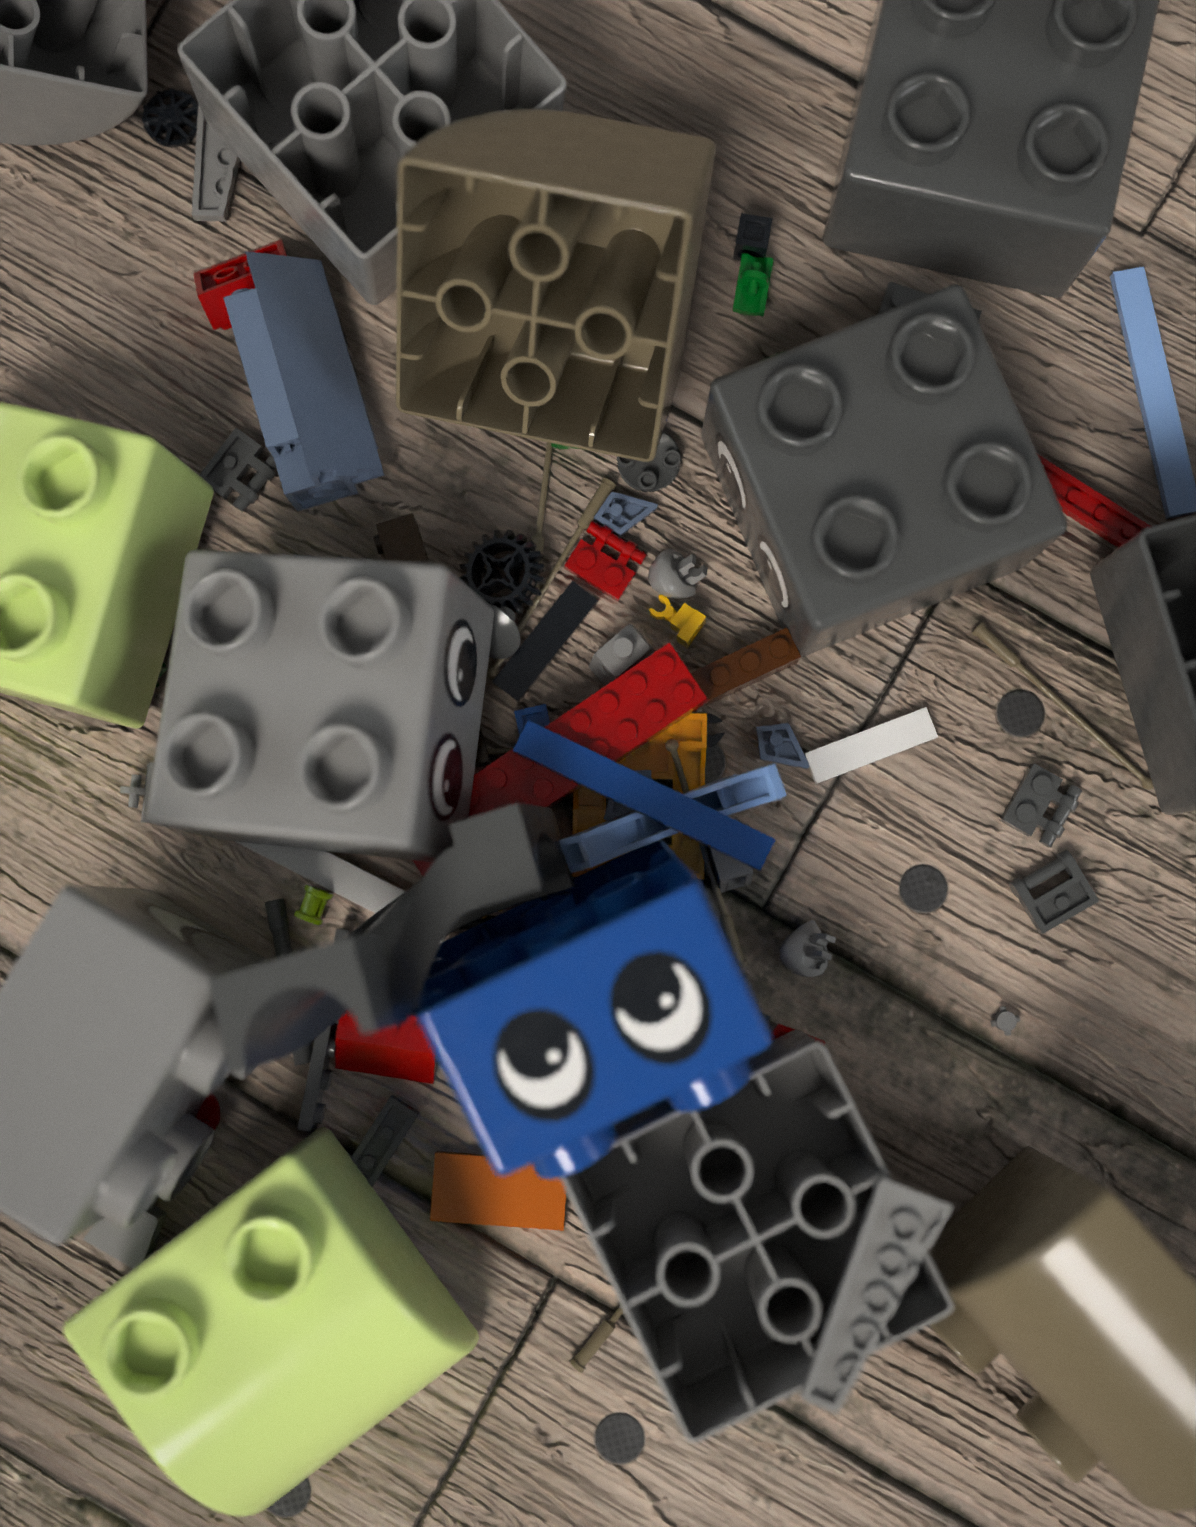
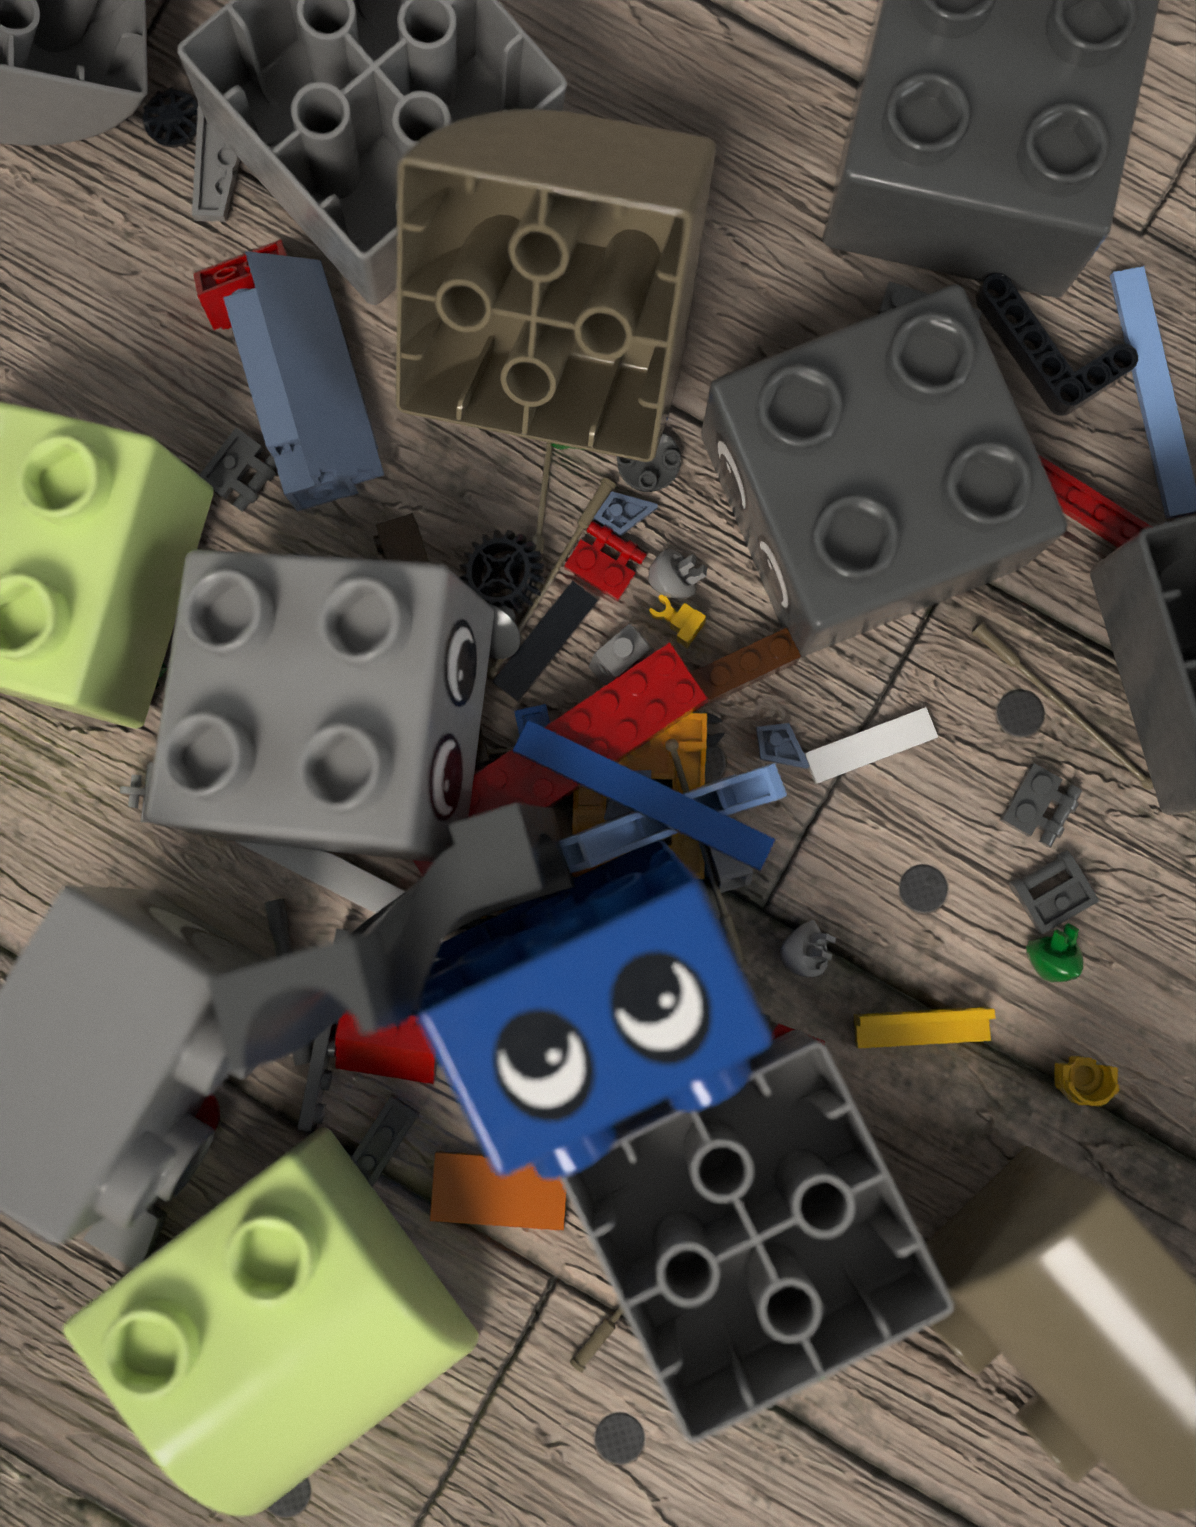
(313, 904): lime bush -> none
(752, 236): black brick -> none
(752, 285): green hips -> none
(882, 1262): light grey wing -> none
(923, 1027): none -> yellow fence
(1005, 1020): light grey piece -> none
(1046, 352): none -> black beam
(1057, 956): none -> green piece
(1086, 1081): none -> yellow hair

